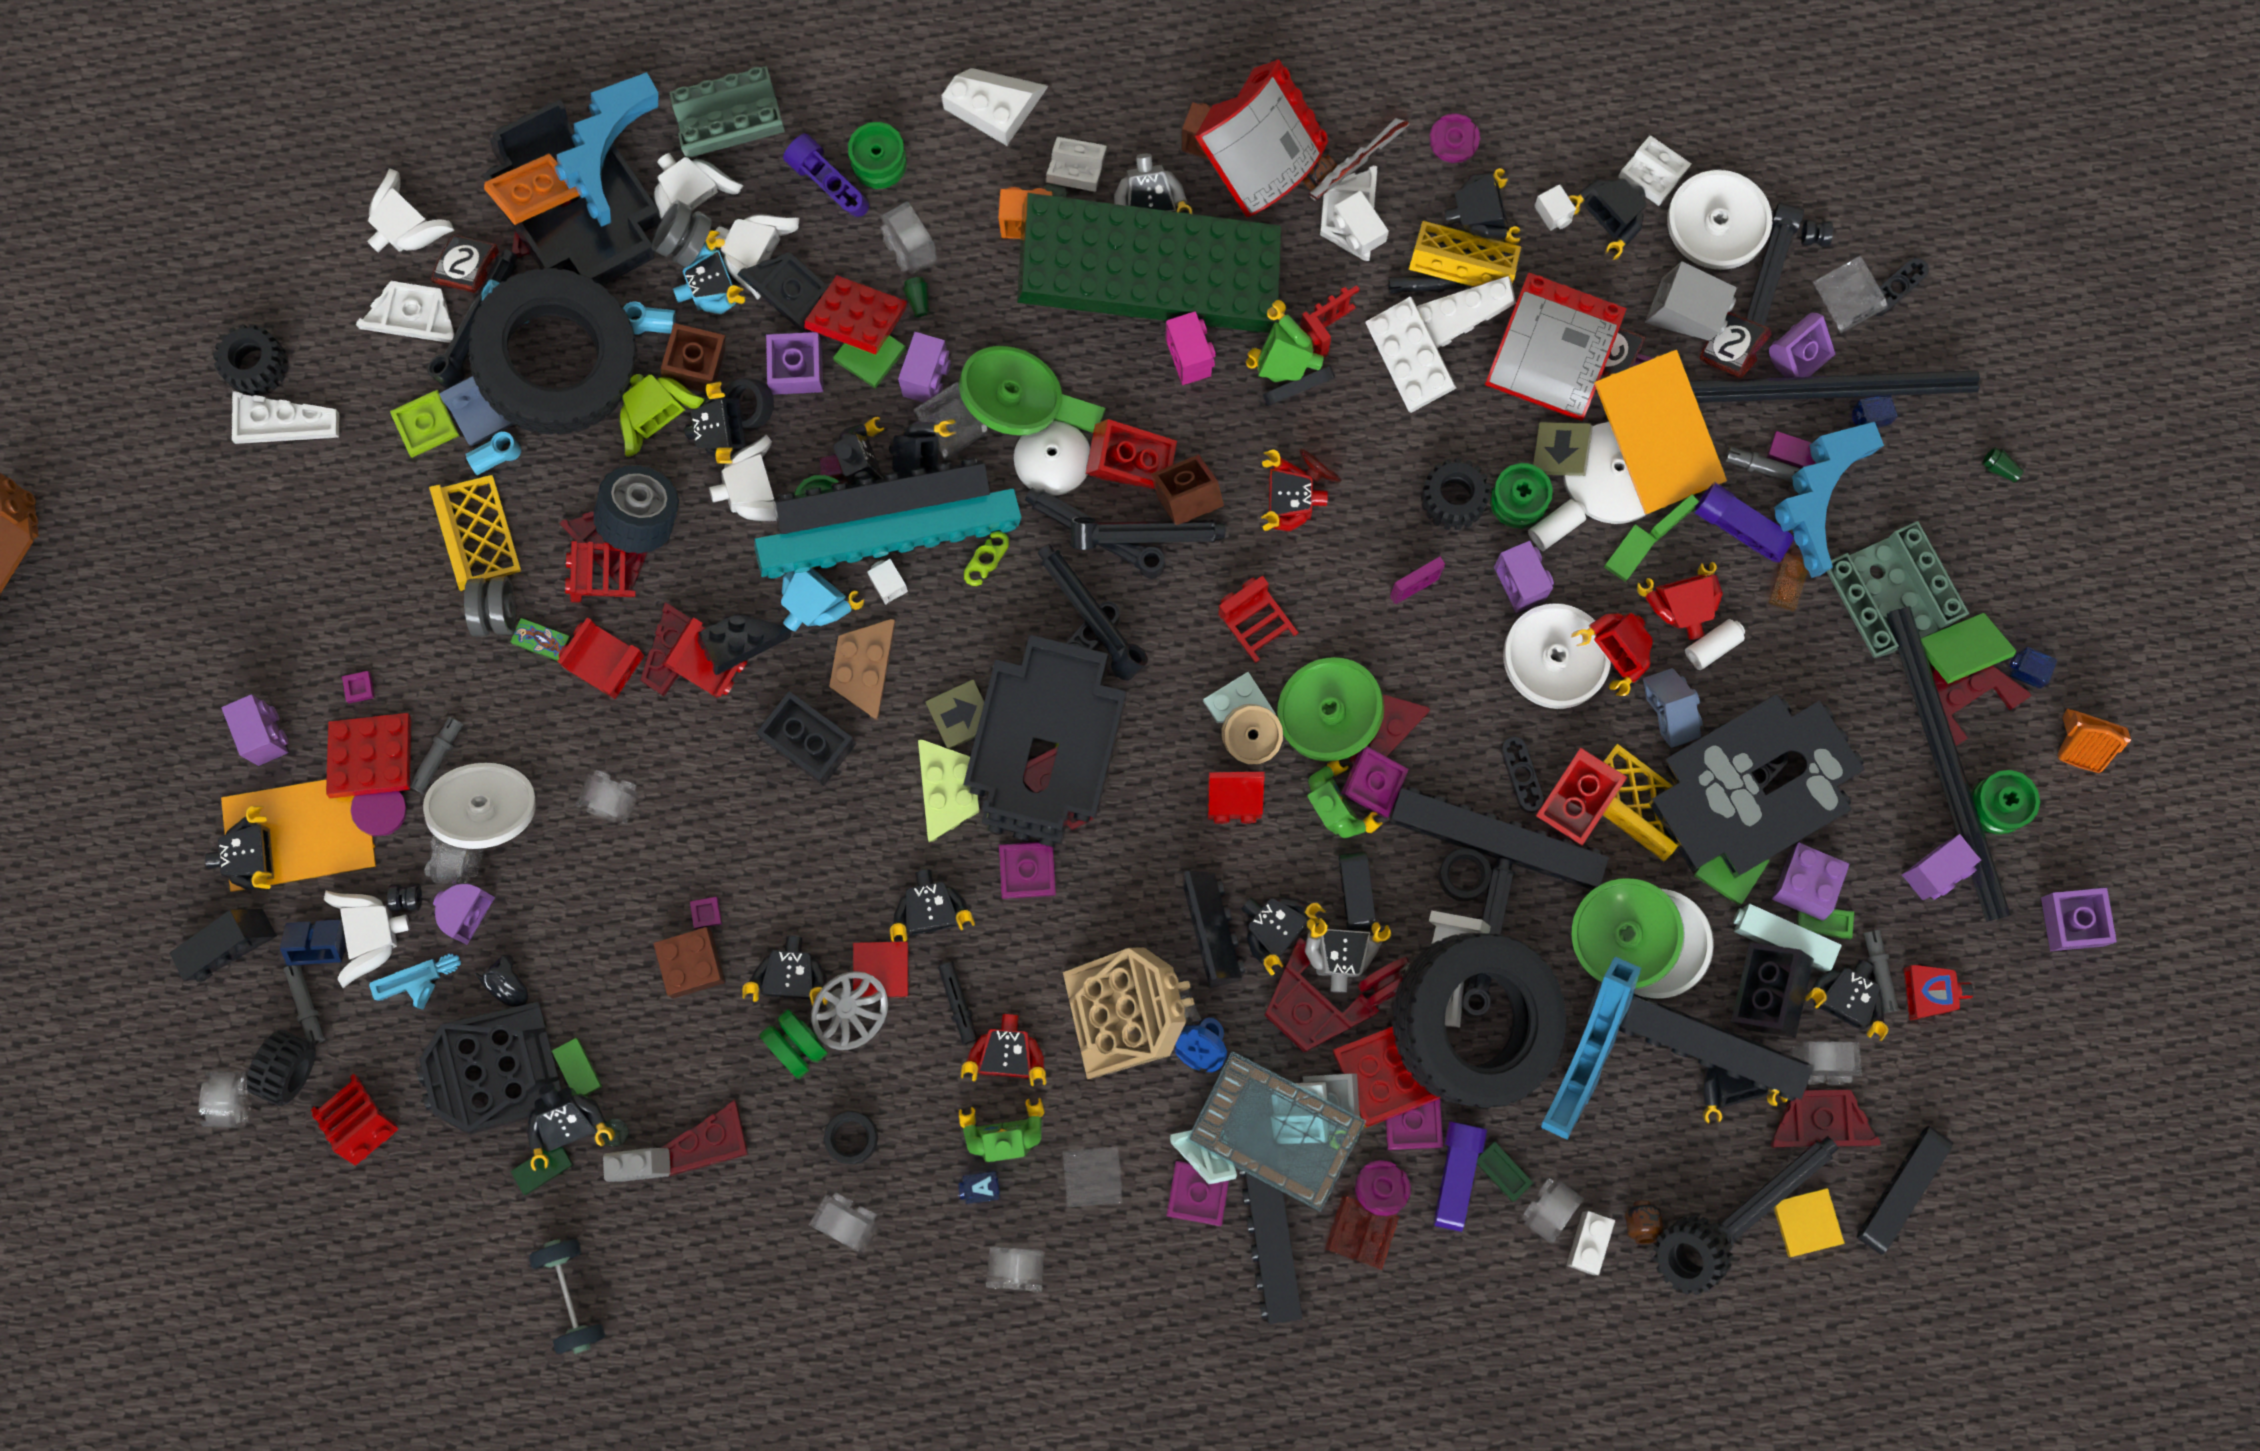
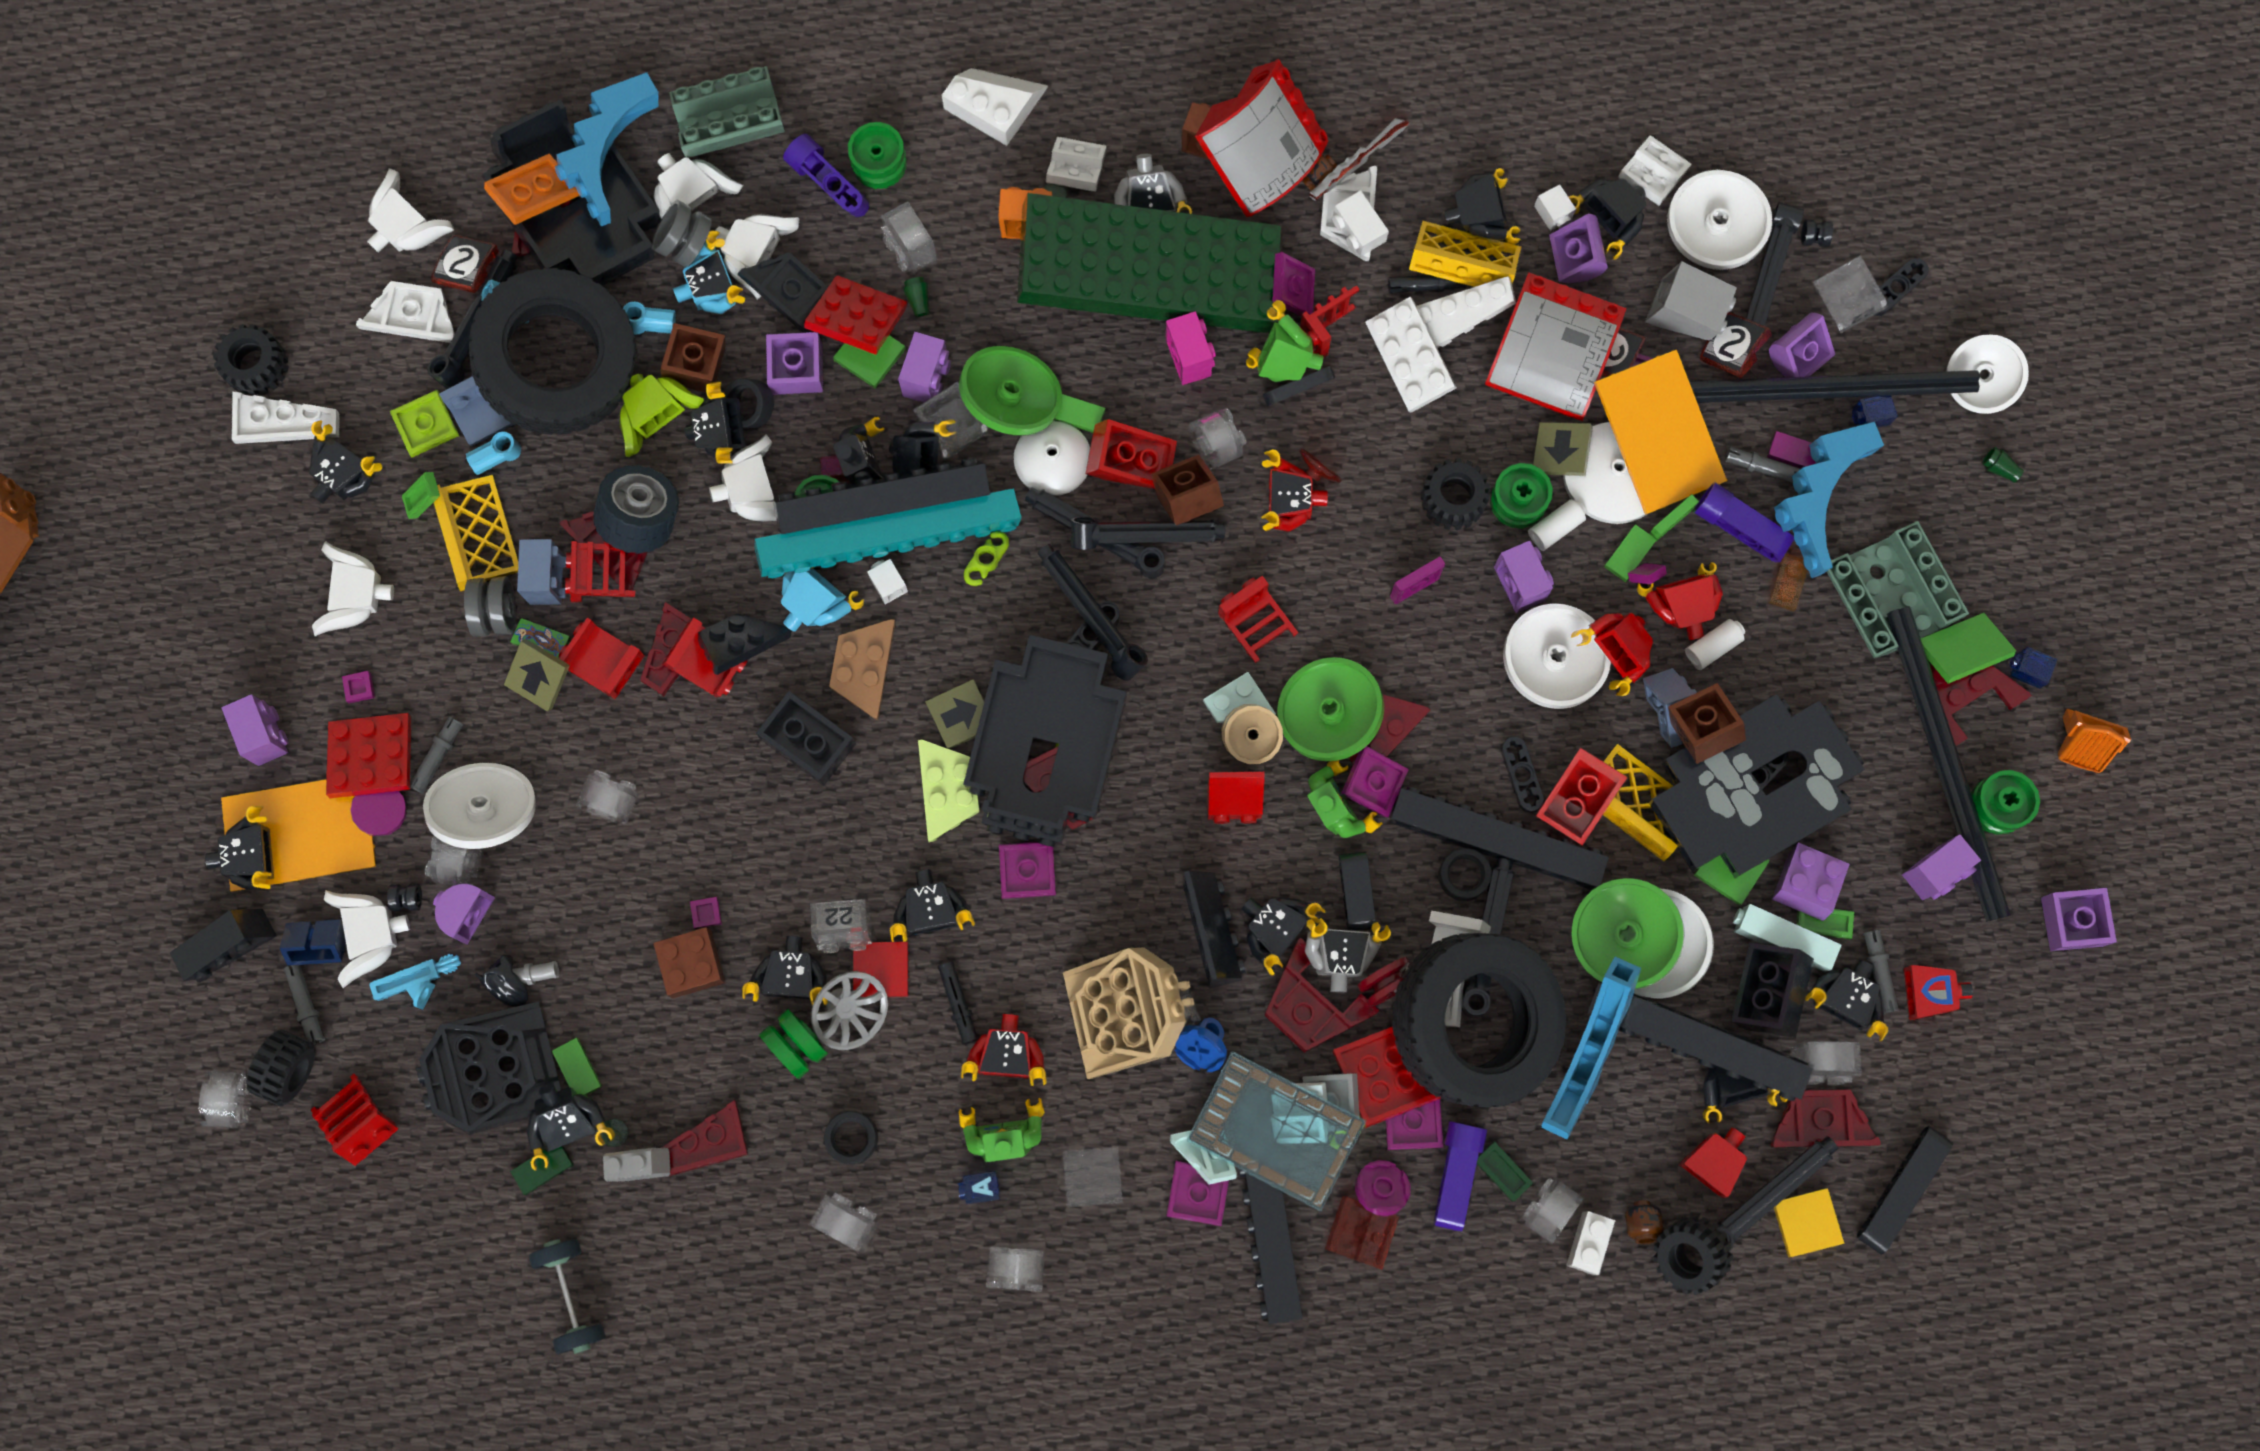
(337, 467): none -> torso
(352, 592): none -> white torso
(420, 495): none -> bright green tile
(532, 973): none -> light grey pin
(536, 675): none -> olive tile
(540, 572): none -> sand blue container
(841, 925): none -> clear brick
(1217, 438): none -> clear brick
(1293, 284): none -> magenta tile
(1454, 138): magenta tile -> none
(1579, 250): none -> medium lavender brick
(1647, 573): none -> magenta tile
(1707, 723): none -> copper brick
(1717, 1162): none -> red torso
(2006, 372): none -> white dish

